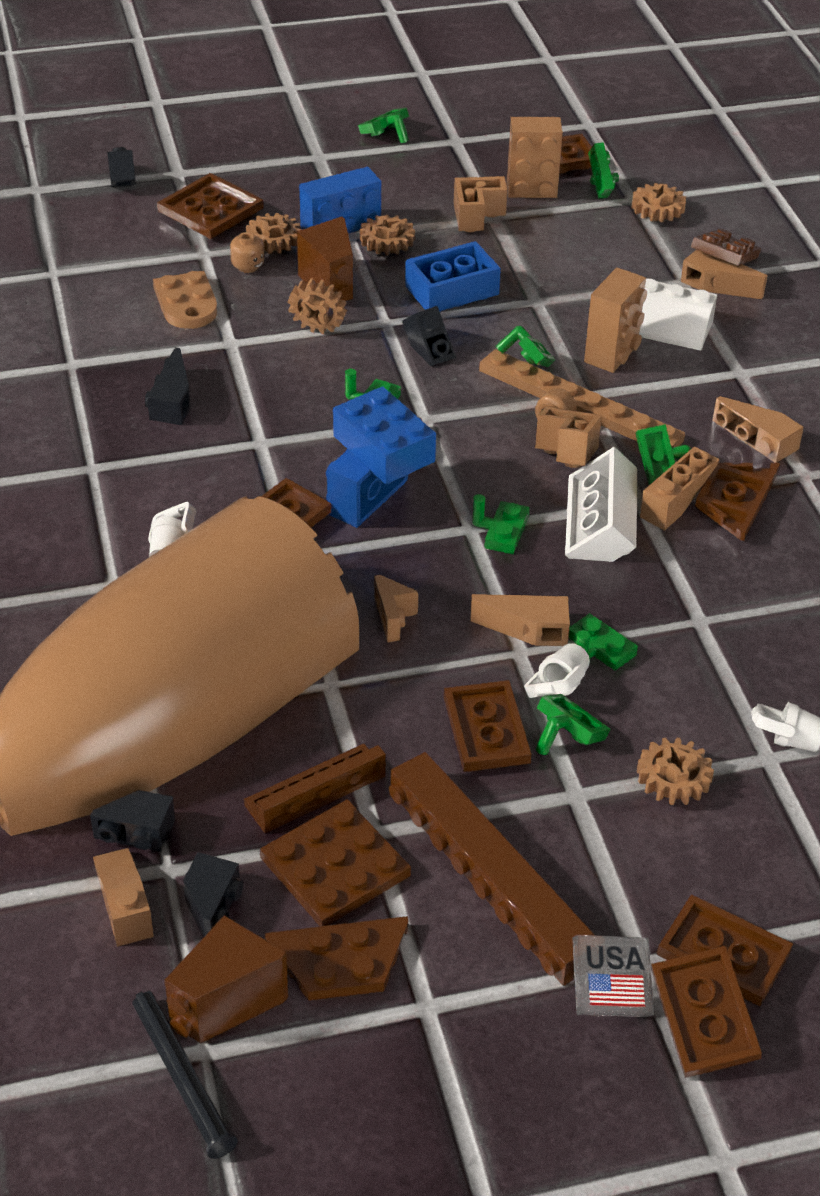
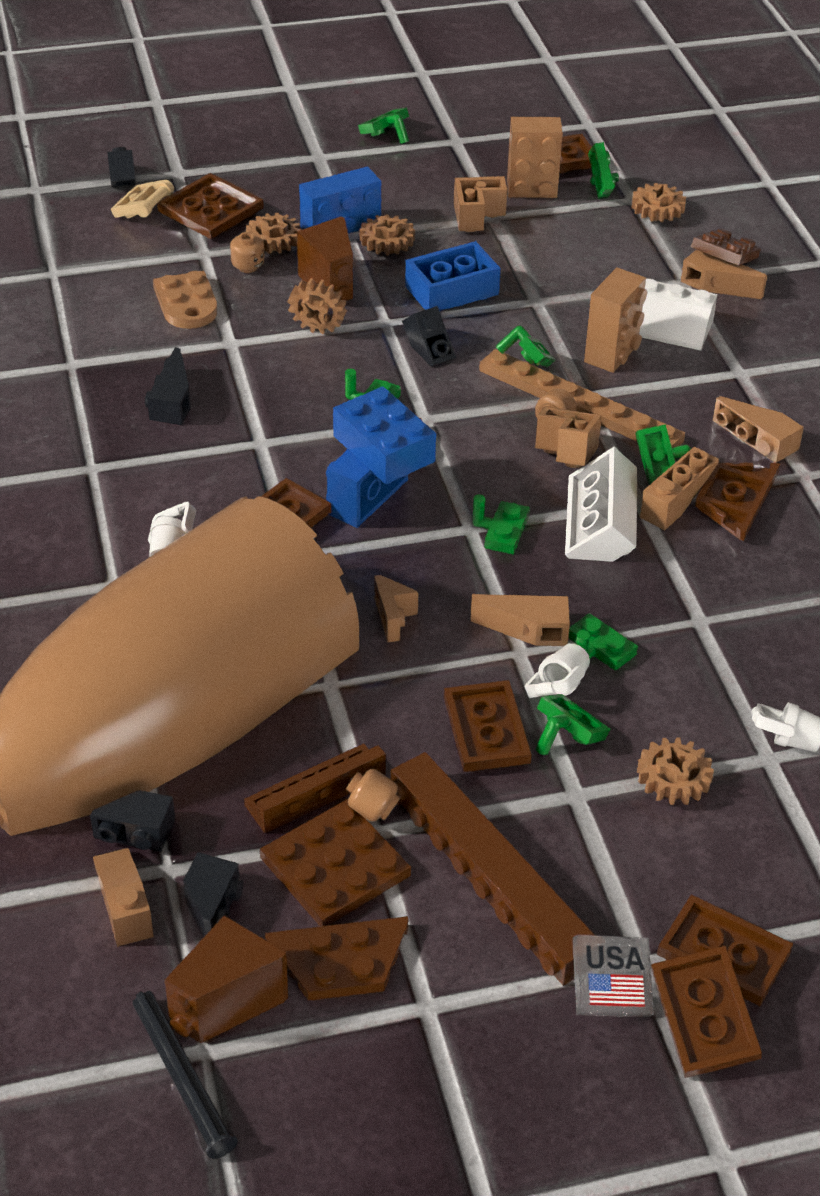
(142, 199): none -> tan plate
(372, 795): none -> medium nougat head

